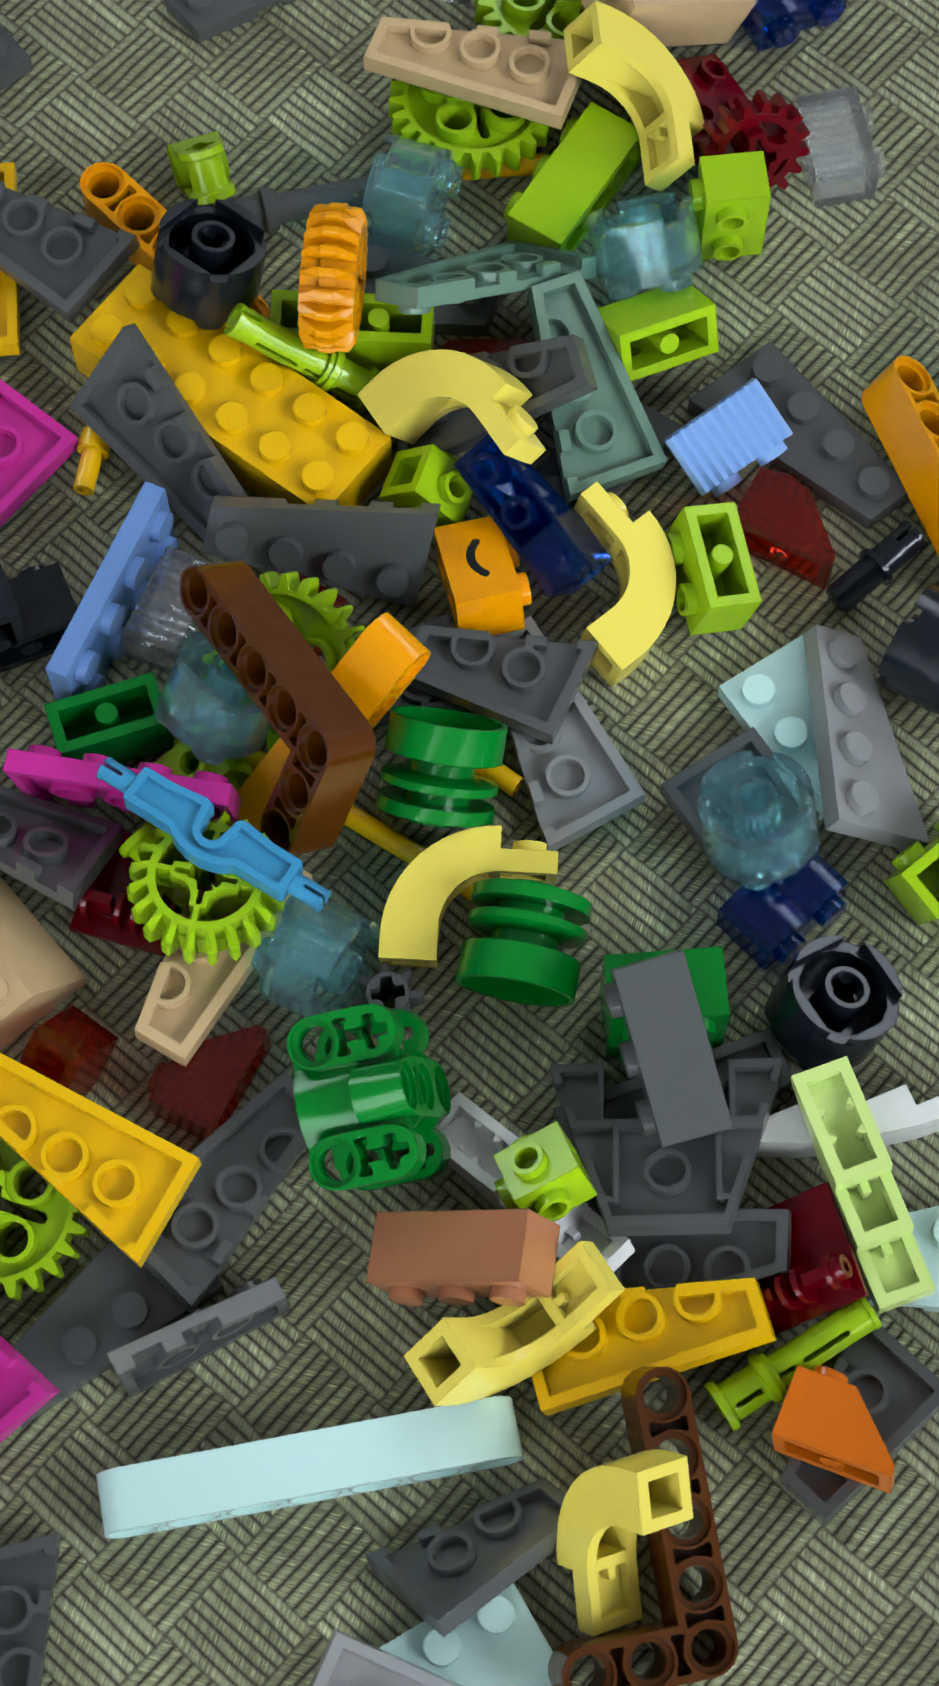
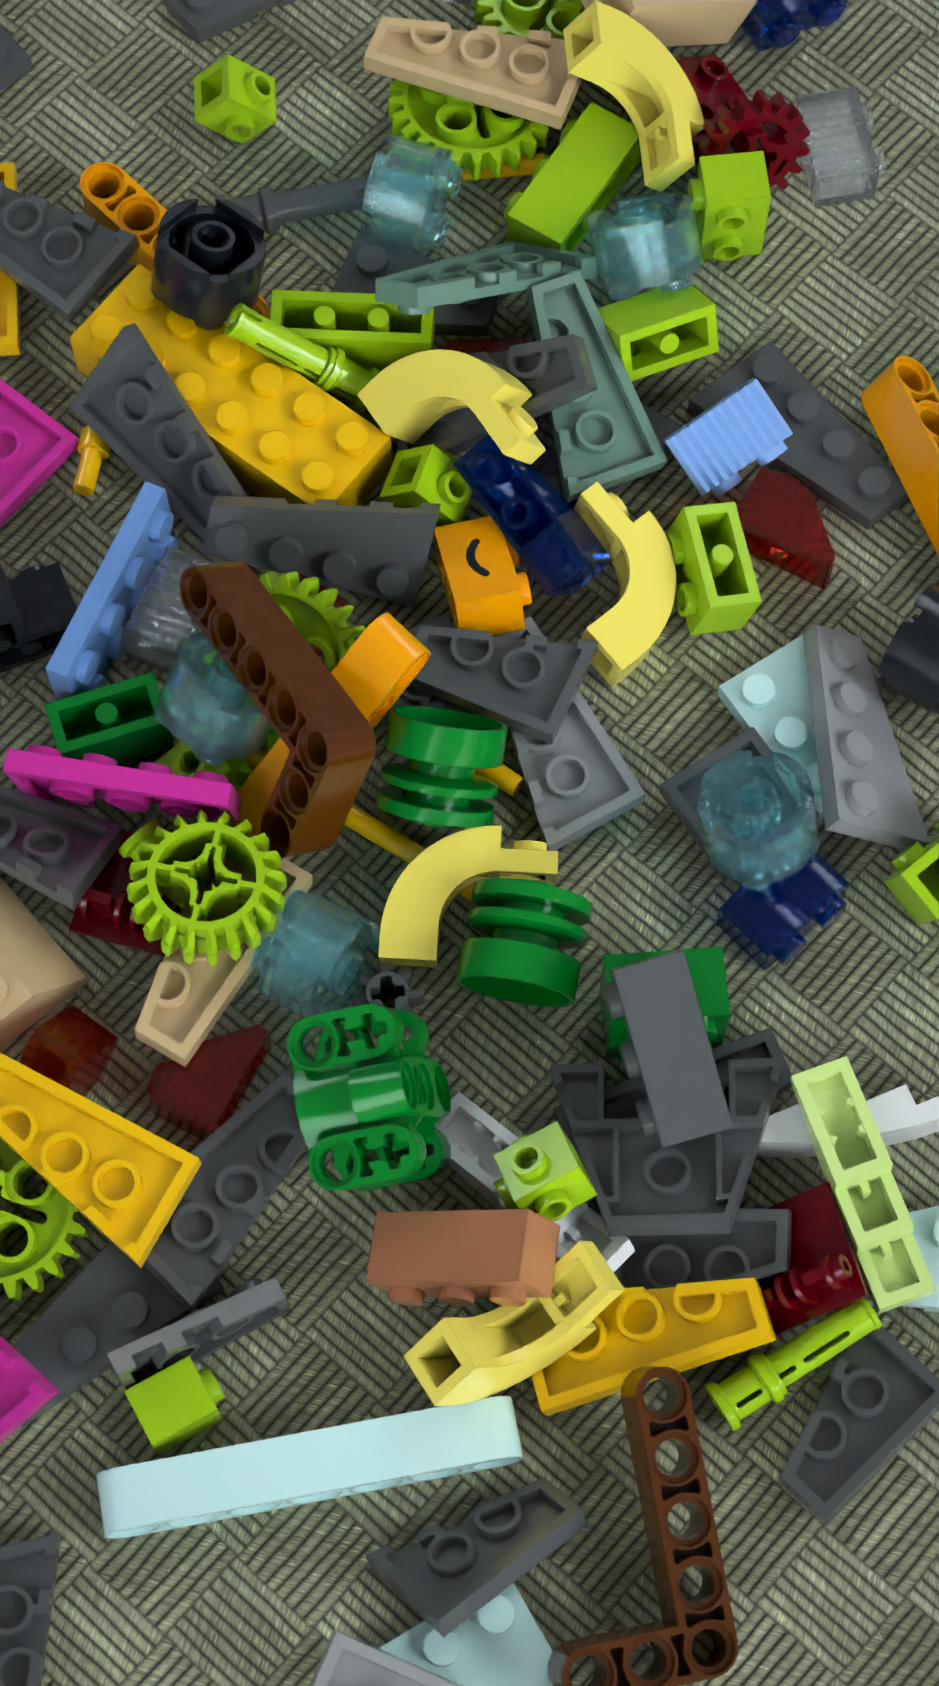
(176, 1403): none -> lime brick
(201, 168): lime piece -> none
(234, 99): none -> lime brick
(238, 851): dark azure piece -> none
(332, 277): light orange gear -> none
(601, 1527): light yellow arch -> none
(832, 1428): orange slope -> none
(834, 1002): black brick -> none
(876, 566): black axle -> none

